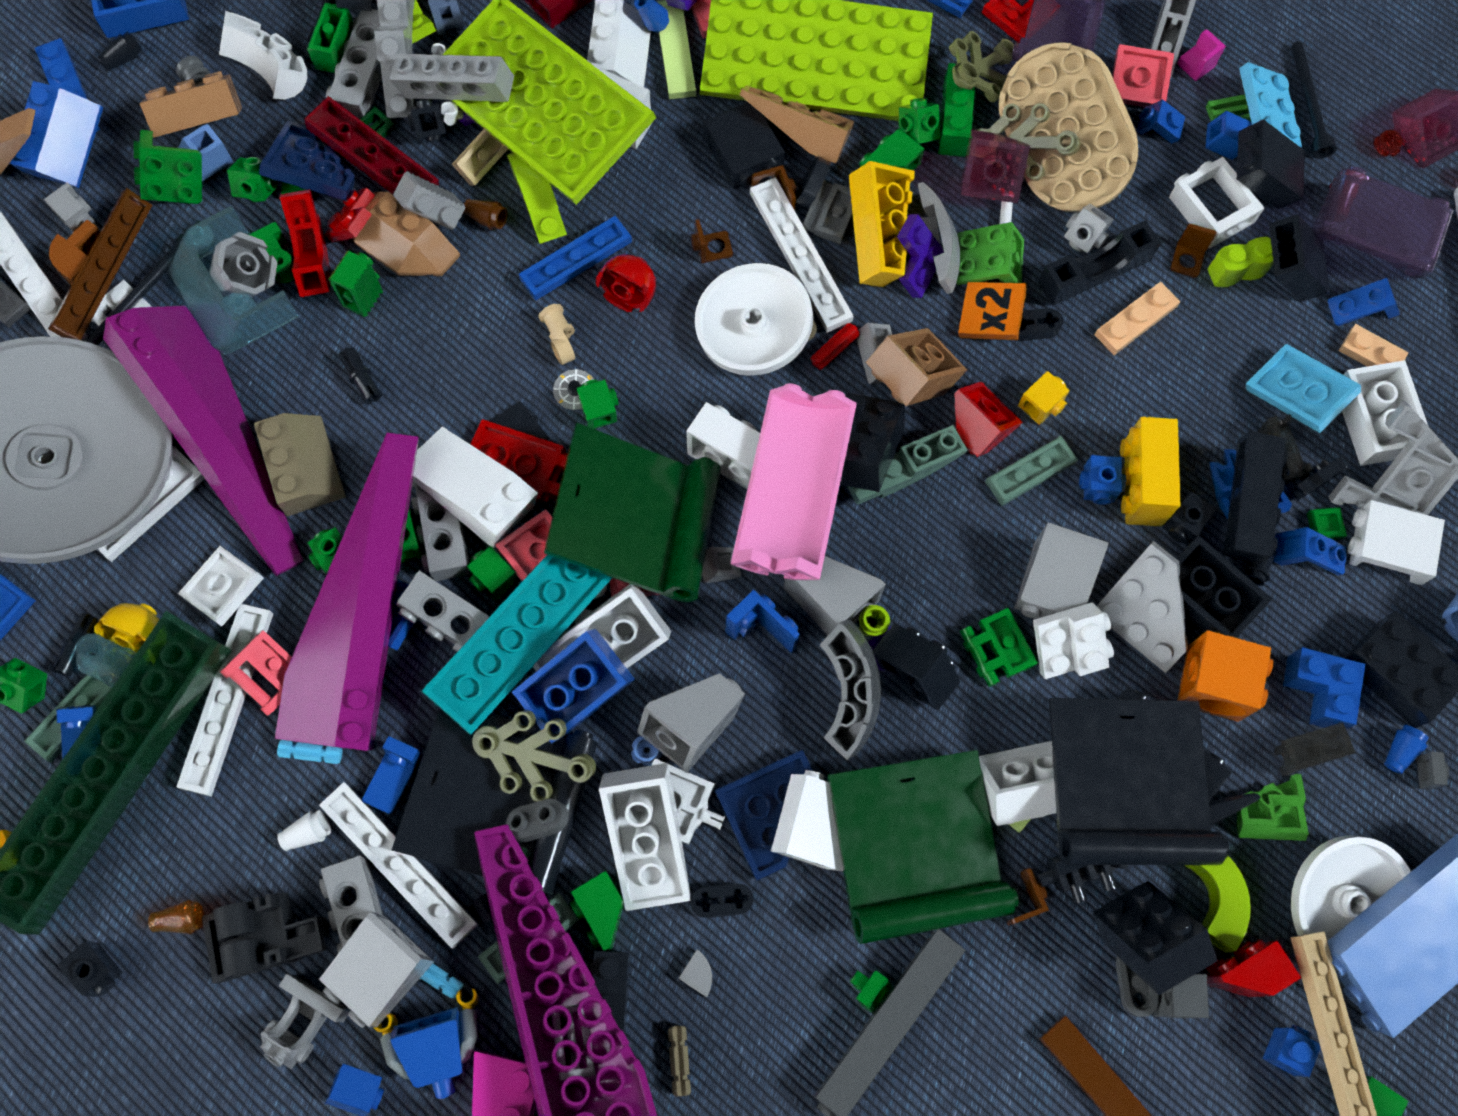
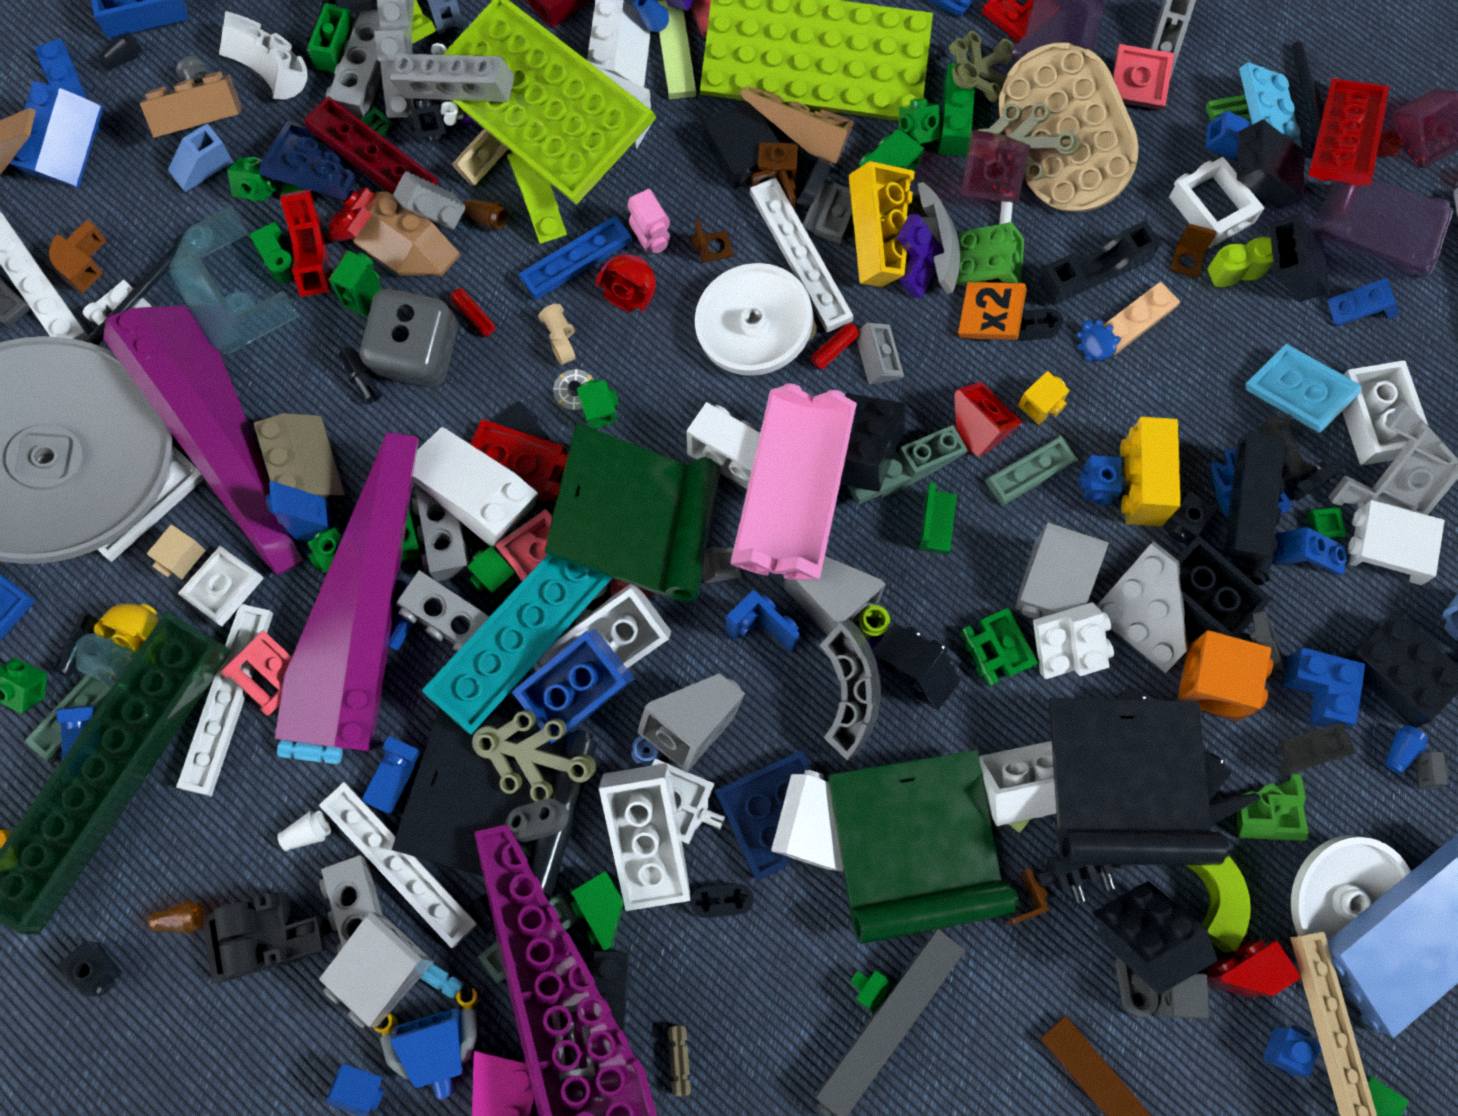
(69, 206): light grey brick -> none
(100, 266): reddish brown tile -> none
(167, 171): green bracket -> none
(175, 553): none -> tan brick
(242, 265): light grey cone -> none
(284, 1046): light grey tile -> none
(299, 511): none -> blue slope
(425, 353): none -> dark grey piece
(472, 312): none -> red axle
(649, 221): none -> bright pink brick
(698, 974): light grey tile -> none
(778, 157): none -> reddish brown bracket
(915, 366): medium nougat brick -> none
(937, 521): none -> green panel
(1096, 224): light grey brick -> none
(1097, 340): none -> blue piece
(1163, 120): blue bracket -> none
(1202, 56): dark pink panel -> none
(1265, 635): none -> dark grey plate
(1349, 132): none -> red plate
(1370, 348): light nougat plate -> none

